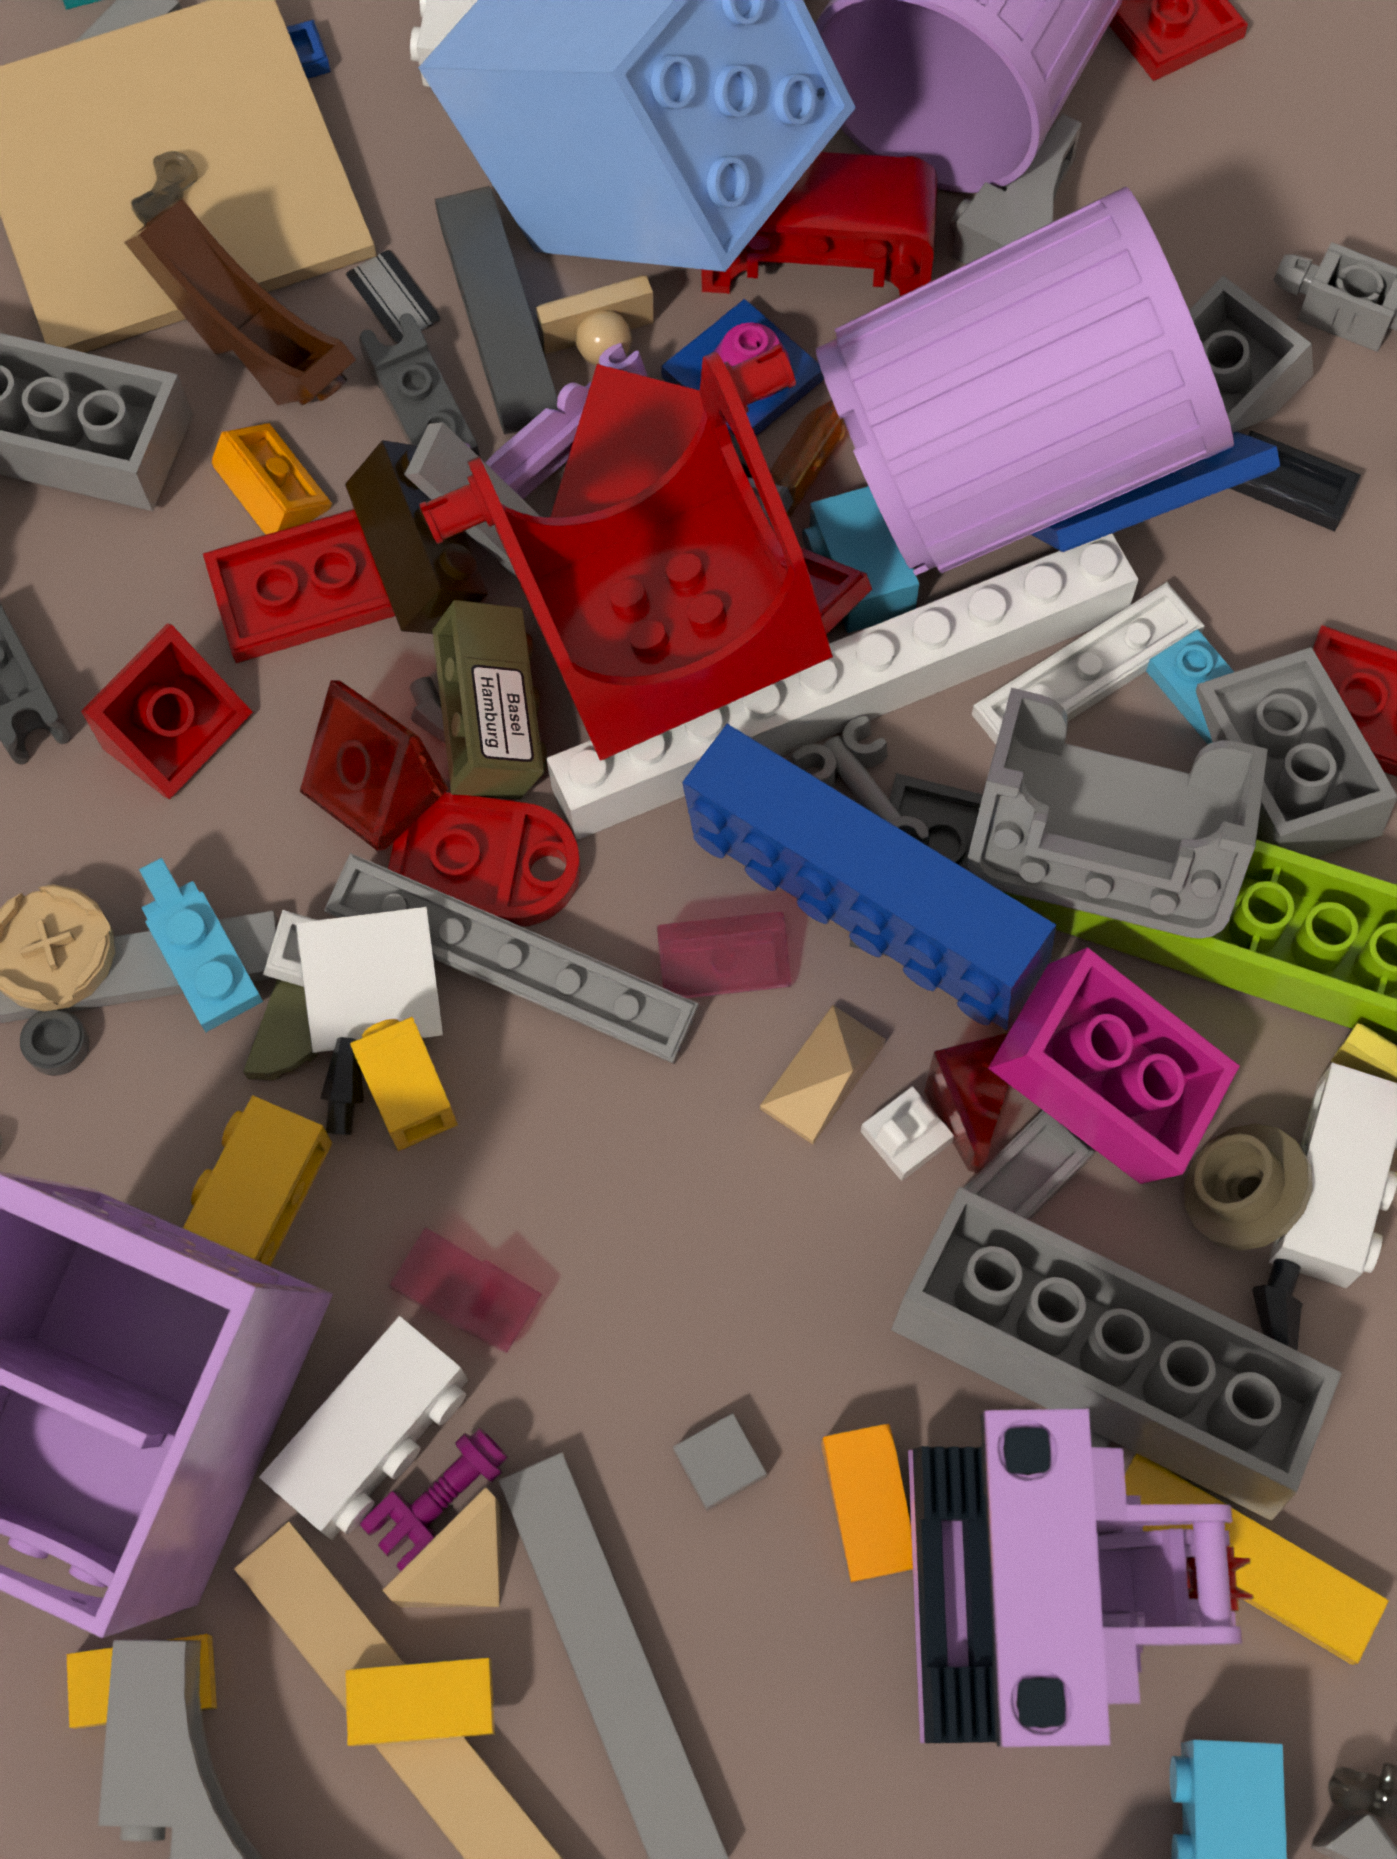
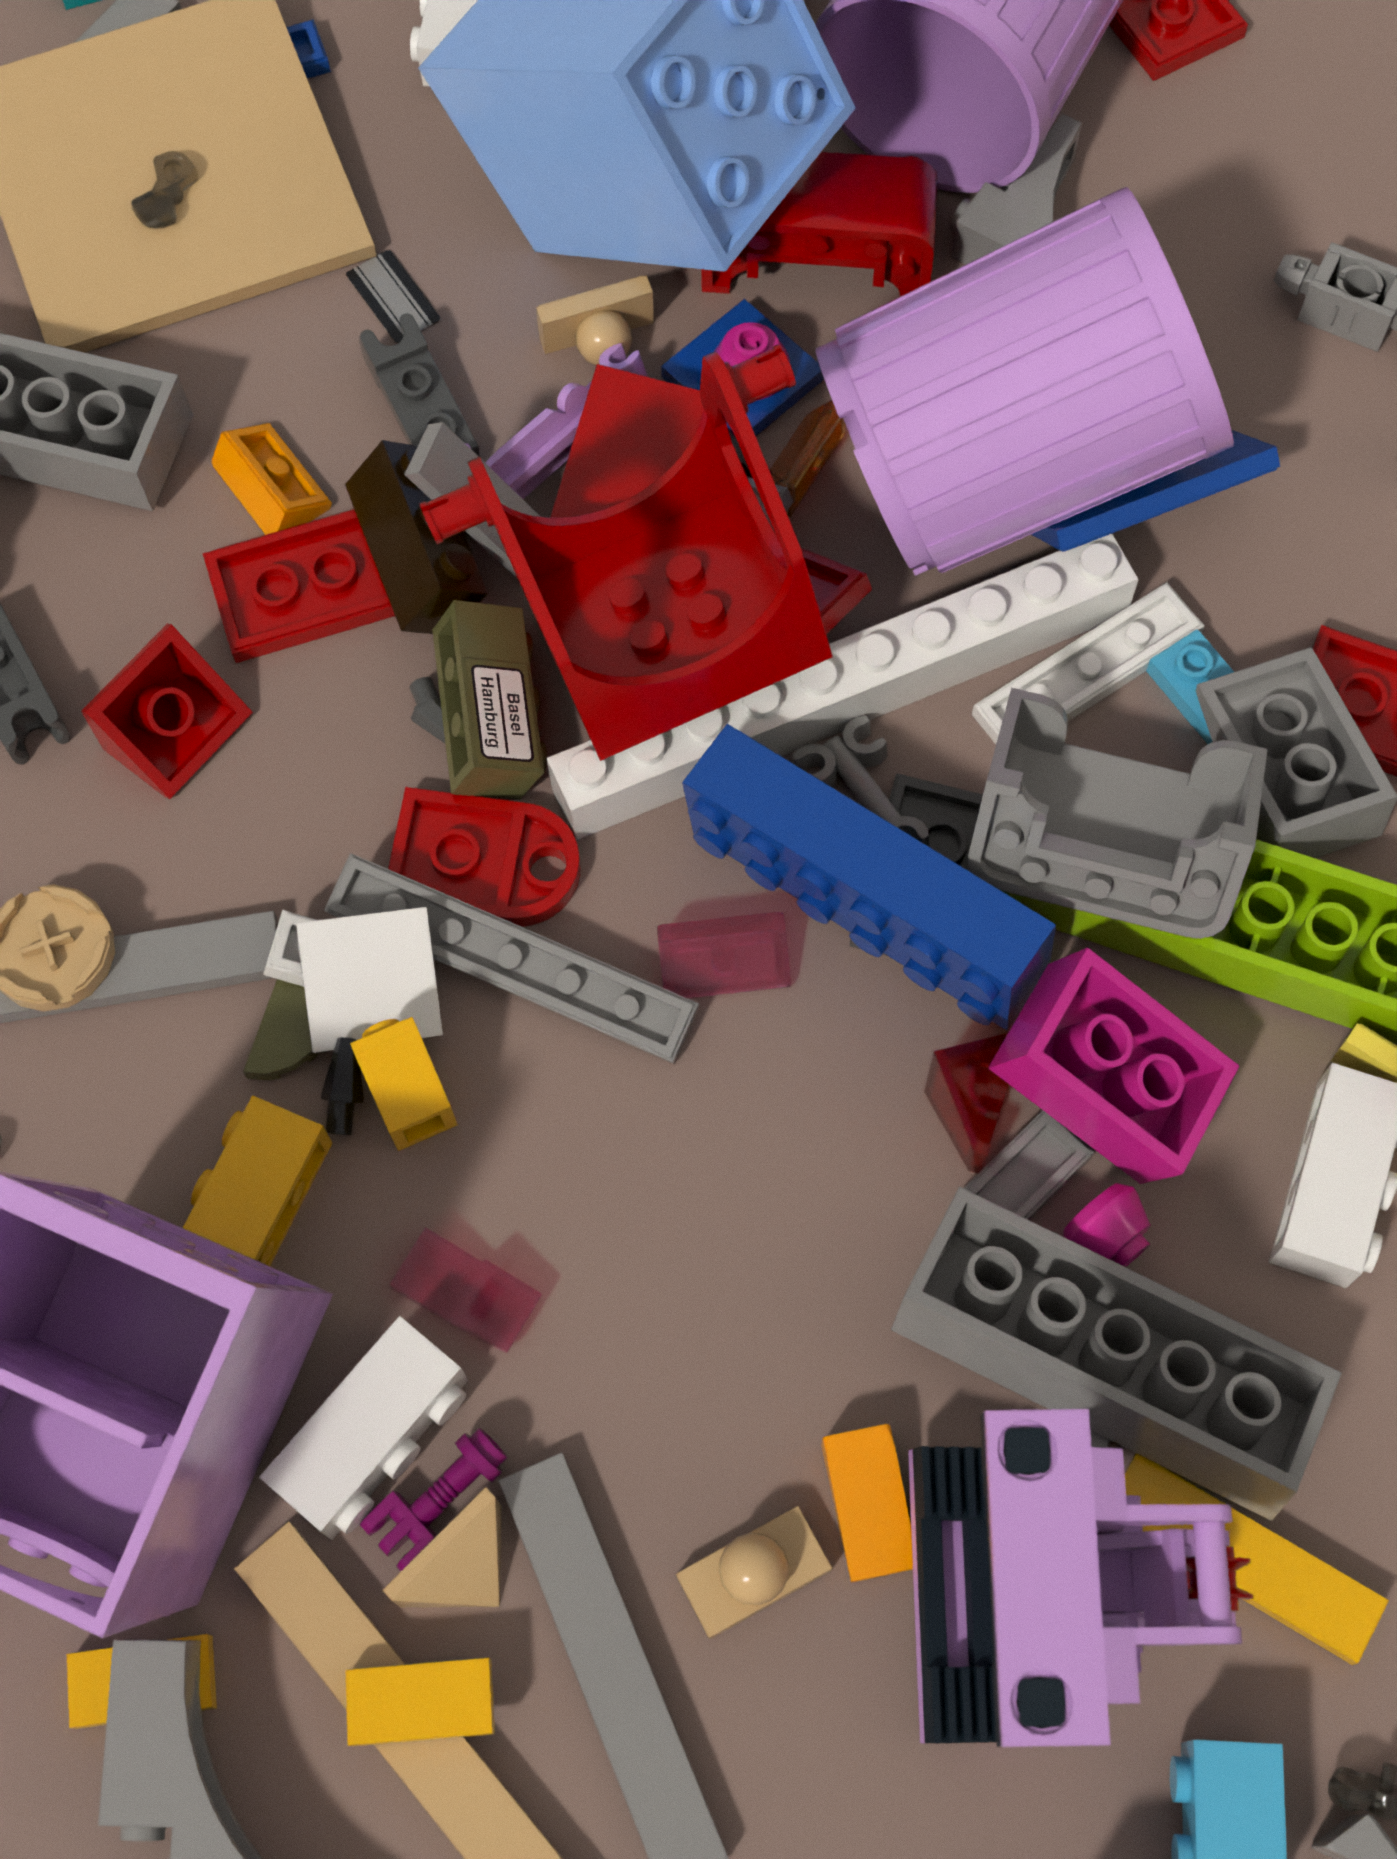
(54, 1042): dark grey tile -> none
(197, 949): medium azure hinge -> none
(236, 312): reddish brown arch -> none
(369, 769): clear red slope -> none
(496, 307): dark grey beam -> none
(719, 1461): light grey tile -> none
(753, 1572): none -> tan tile
(822, 1074): tan slope -> none
(856, 535): medium azure brick -> none
(907, 1133): white tile -> none
(1112, 1225): none -> dark pink cone
(1248, 1187): dark tan piece -> none
(1251, 353): light grey slope -> none
(1277, 1306): black bar -> none
(1303, 485): black tile -> none

